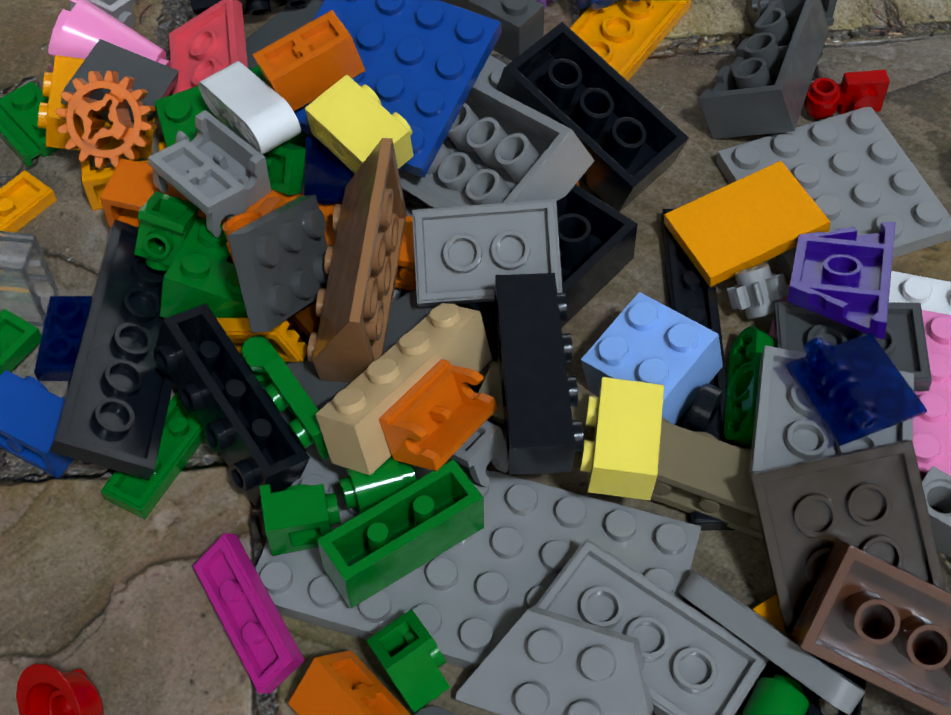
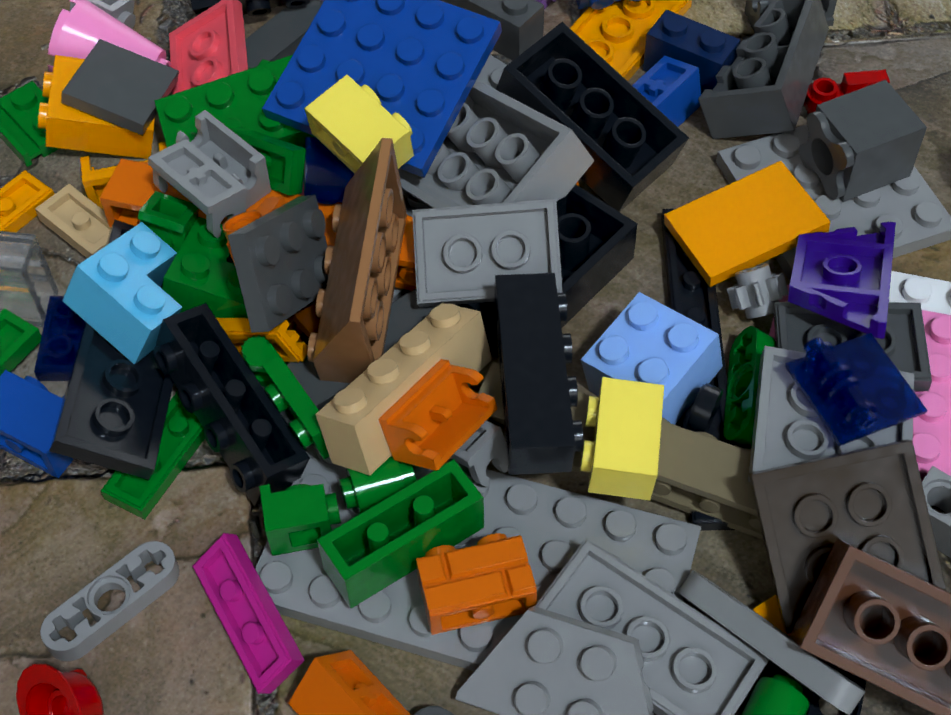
(75, 220): none -> tan plate
(89, 636): none -> light grey beam
(95, 134): orange gear -> none
(122, 293): none -> medium azure brick
(249, 107): white beam -> none
(310, 60): orange hinge -> none
(411, 660): green brick -> none
(476, 583): none -> orange brick
(672, 88): none -> blue hinge
(690, 43): none -> dark blue brick
(862, 141): none -> dark grey piece

